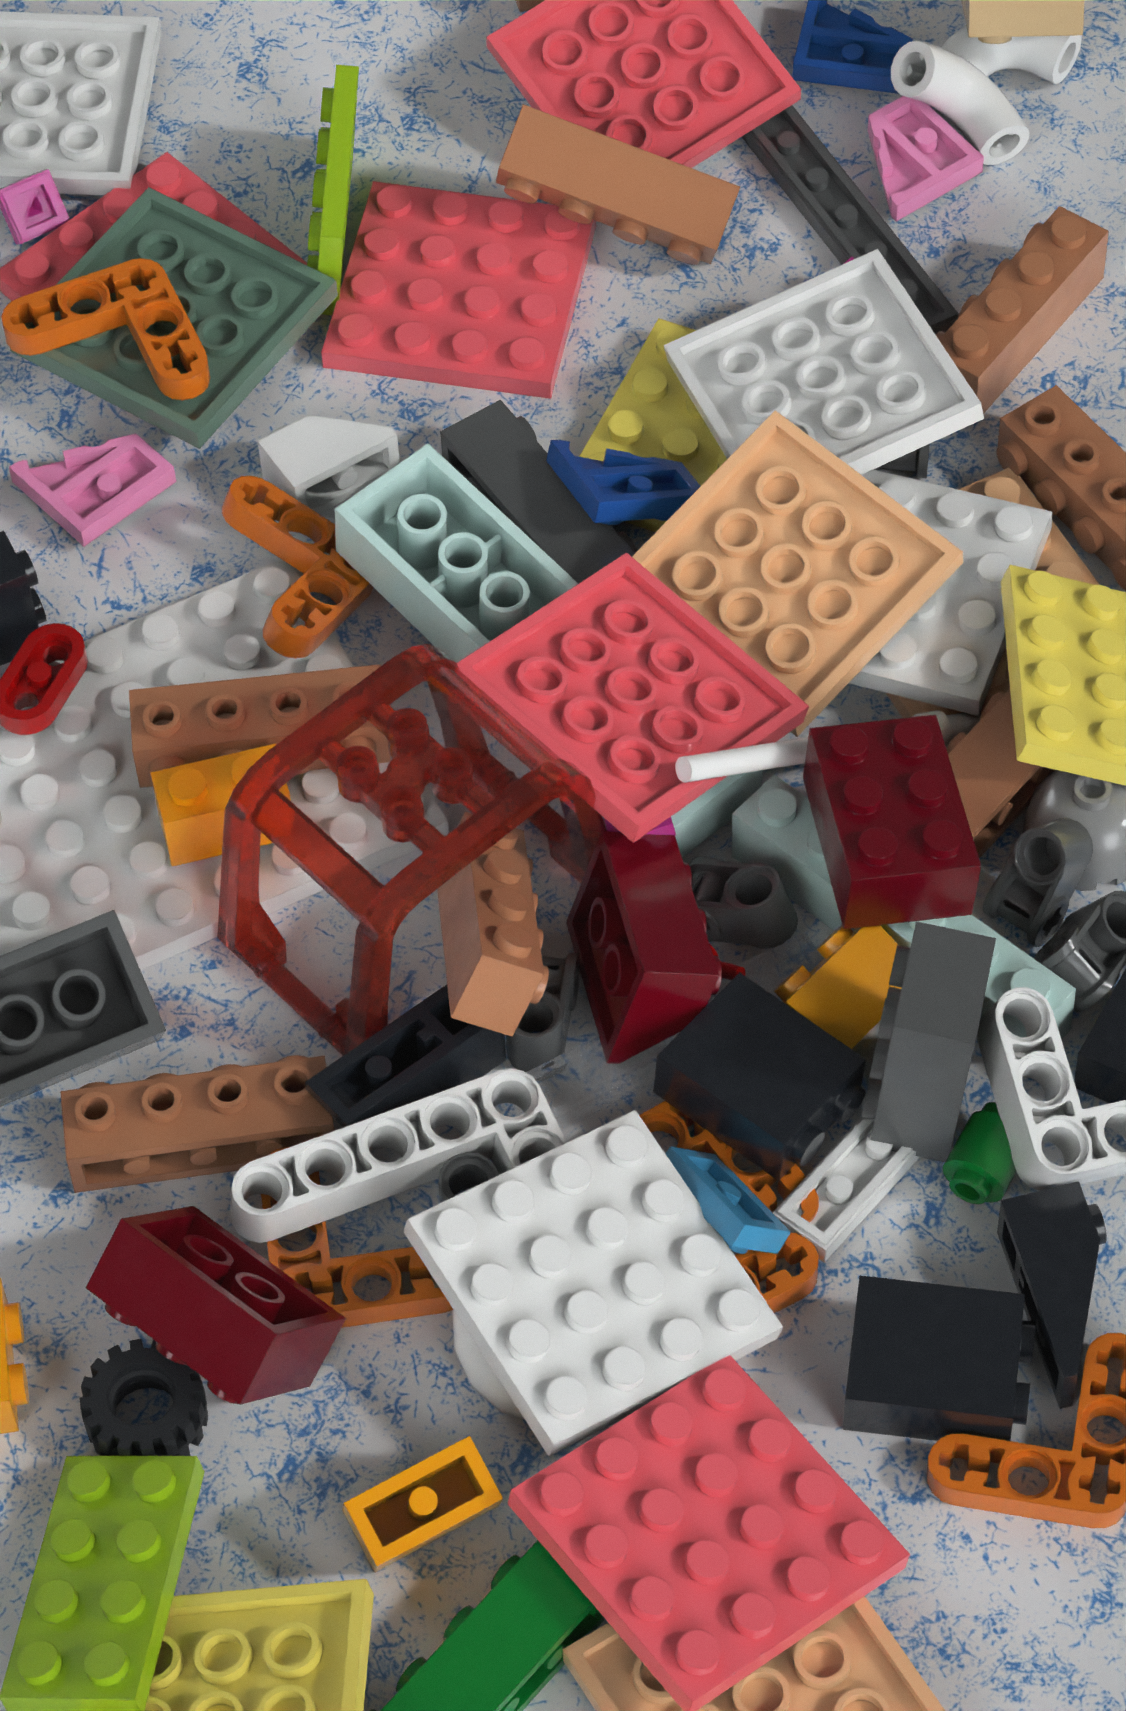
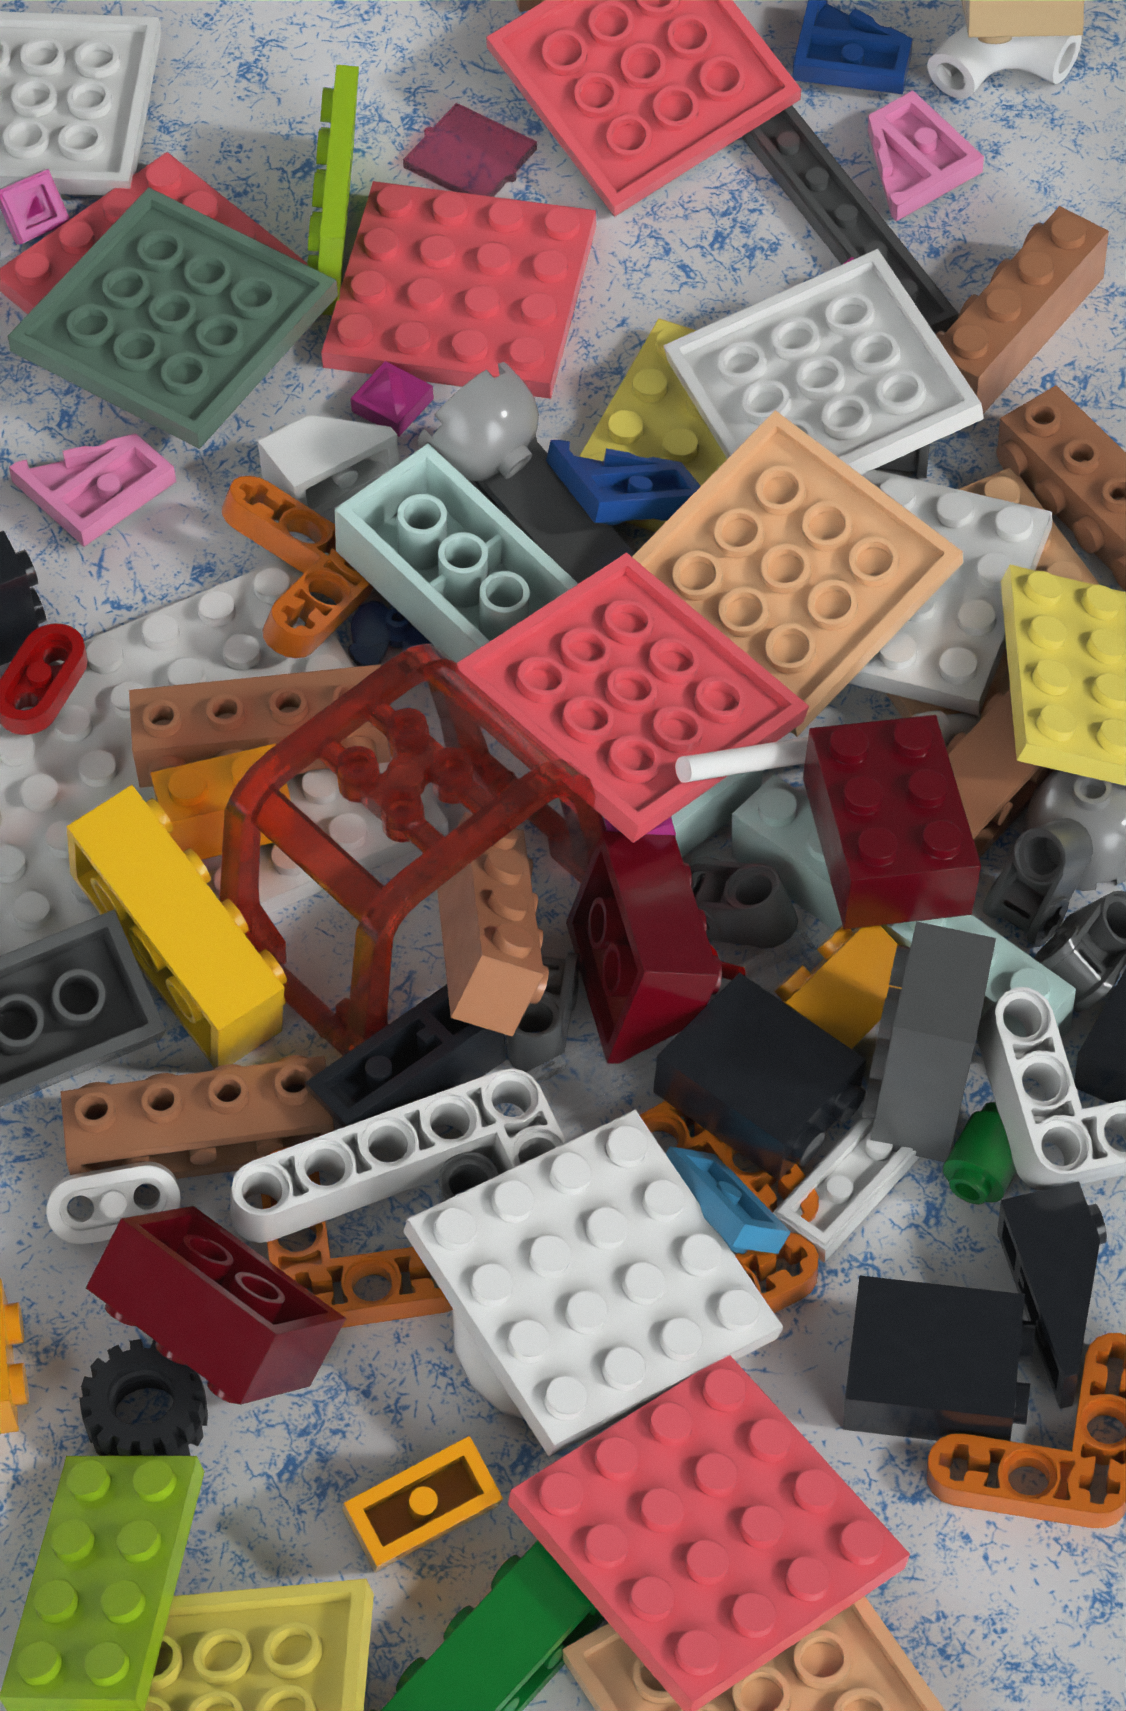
(112, 1199): none -> white plate
(132, 308): orange beam -> none
(177, 926): none -> yellow brick
(376, 629): none -> dark blue piece
(392, 398): none -> dark pink tile
(470, 153): none -> clear pink piece
(486, 426): none -> light grey cylinder
(616, 186): nougat brick -> none
(963, 96): white cylinder -> none

